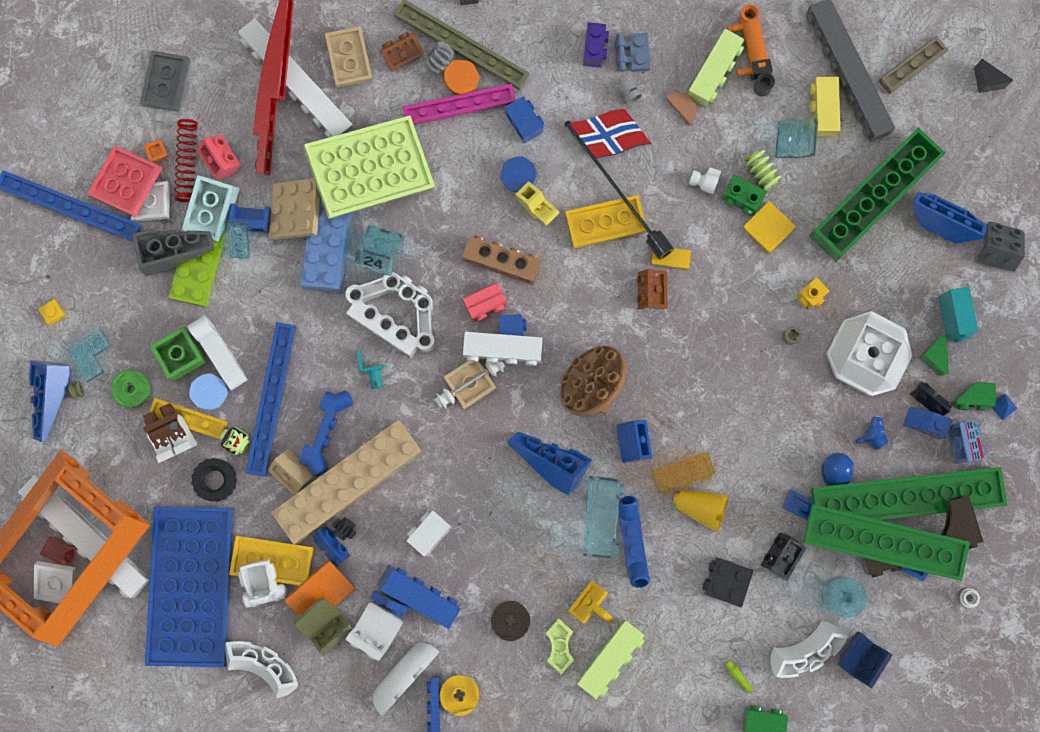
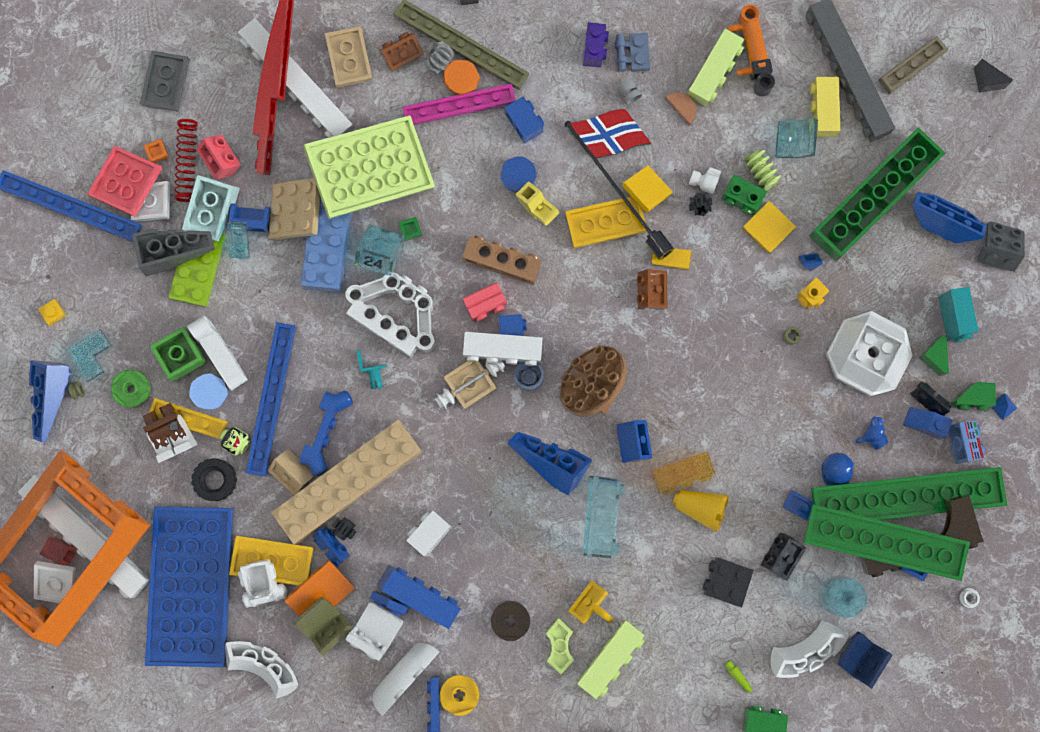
(410, 228): none -> green plate
(528, 376): none -> sand blue helmet
(633, 541): blue plate -> none
(647, 189): none -> yellow tile
(700, 204): none -> black gear
(810, 261): none -> blue slope

